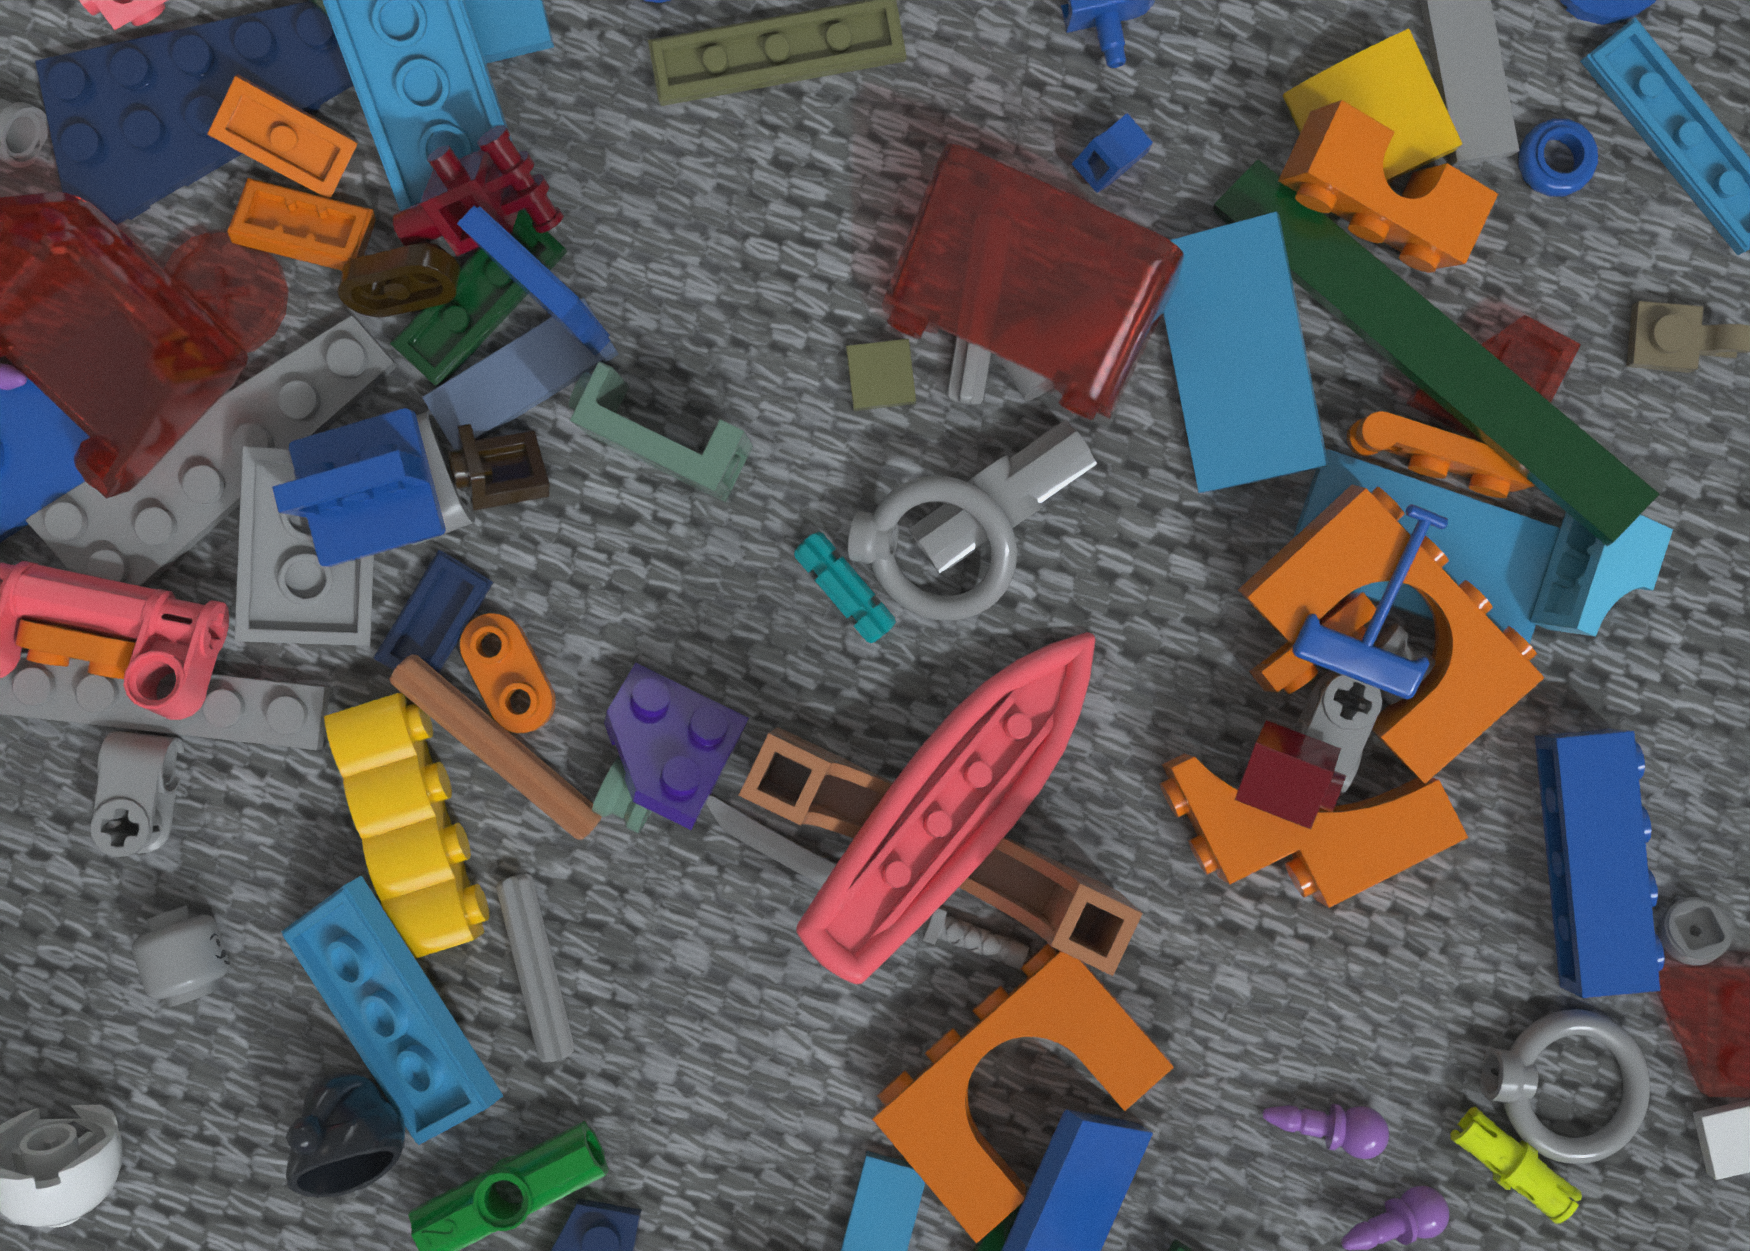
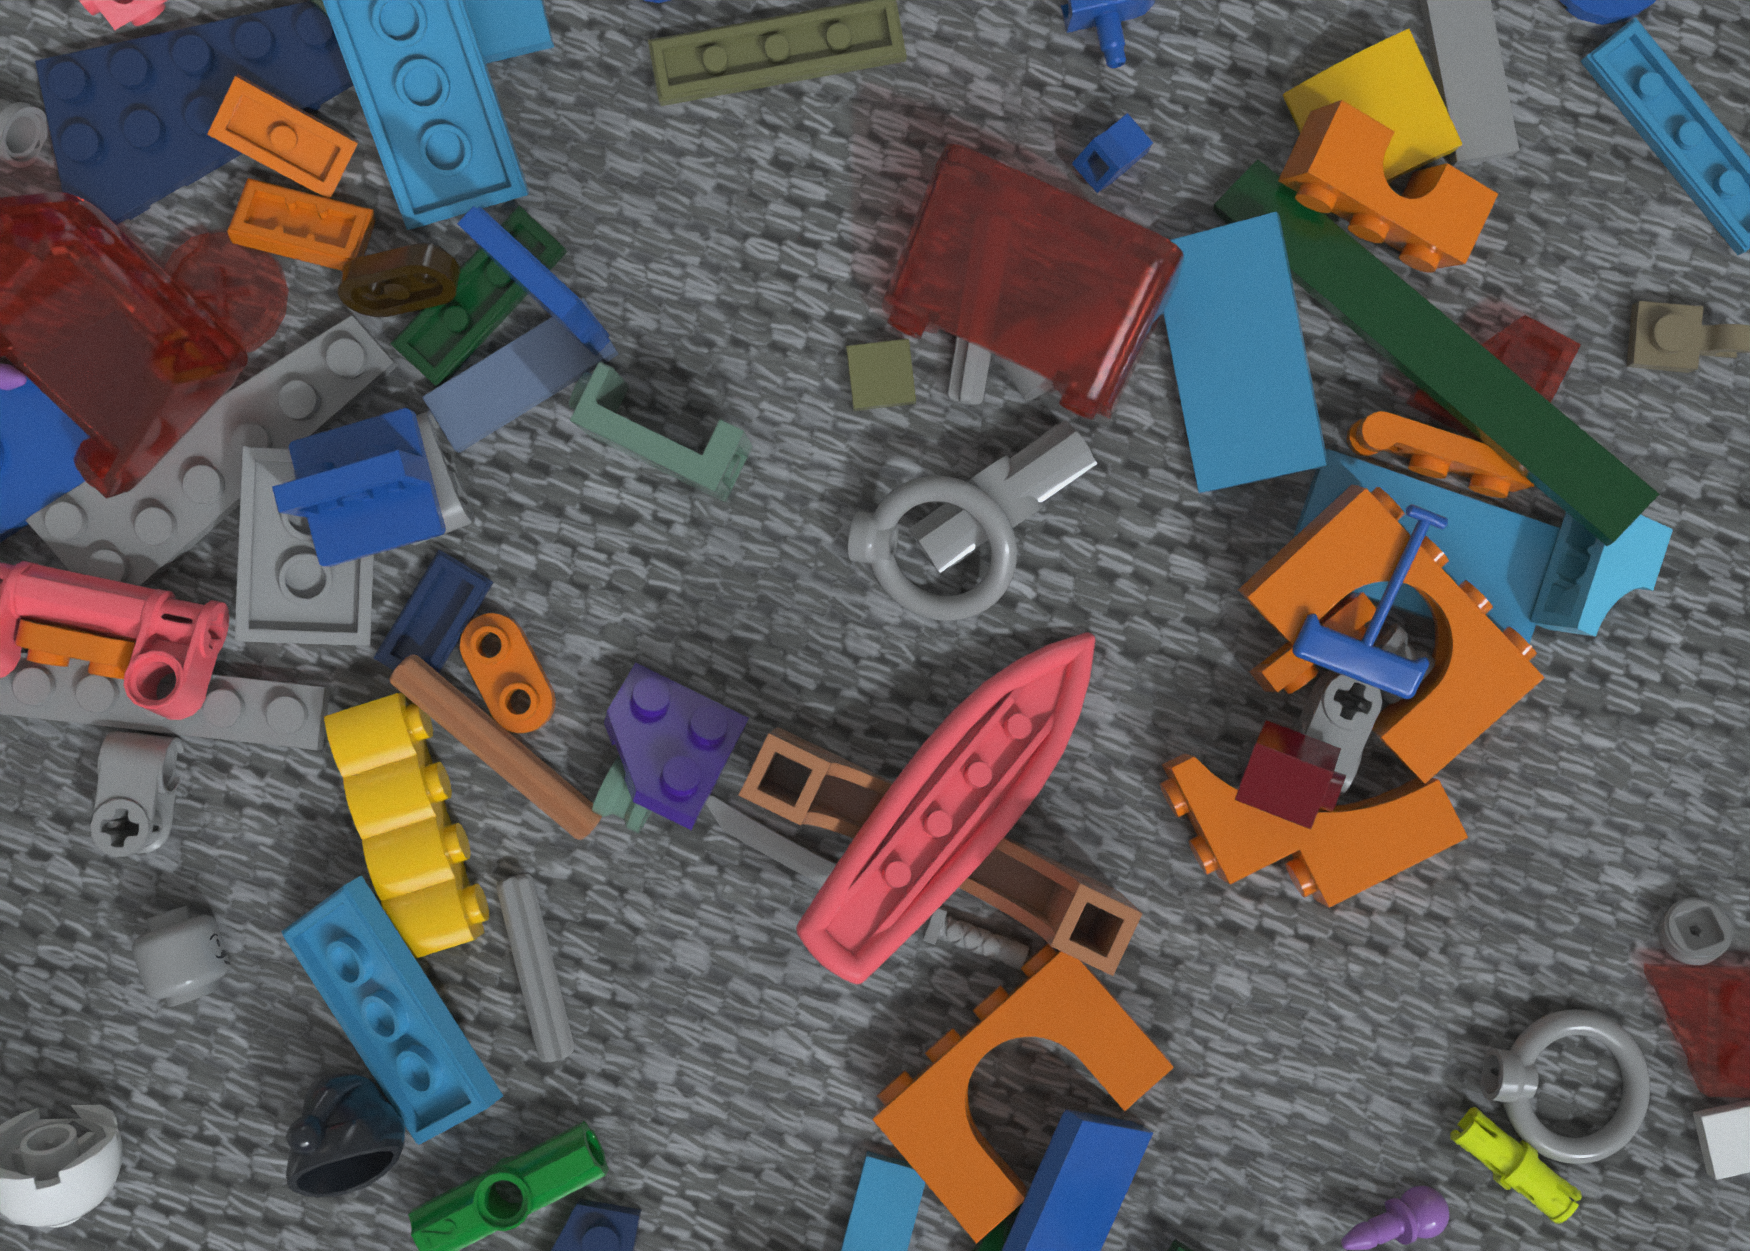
(489, 178): dark red piece -> none
(498, 468): dark brown bracket -> none
(844, 587): teal axle -> none
(1358, 1130): medium lavender bar -> none
(1540, 175): blue piece -> none
(1599, 862): blue brick -> none

